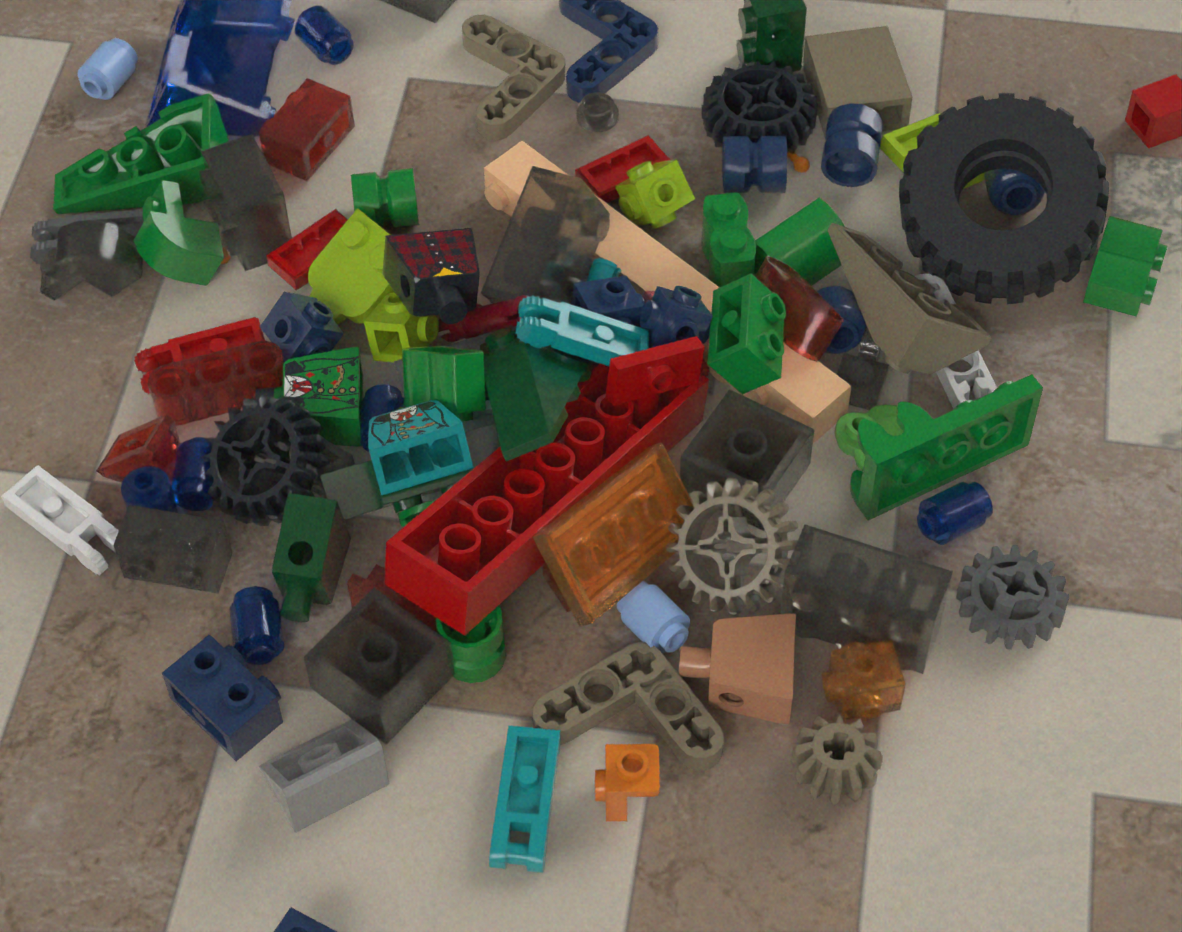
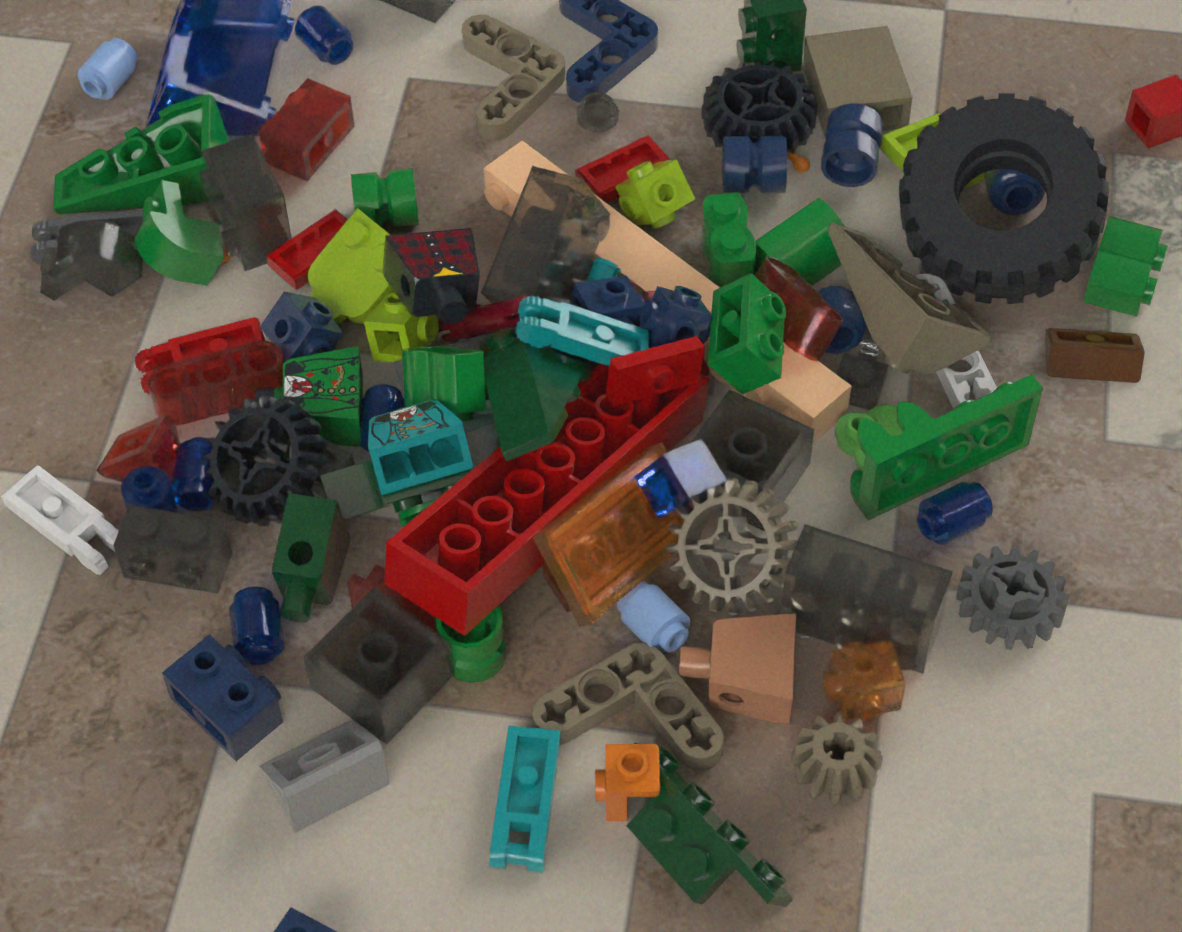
(679, 477): none -> clear blue brick
(696, 844): none -> dark green bracket
(1094, 355): none -> reddish brown slope

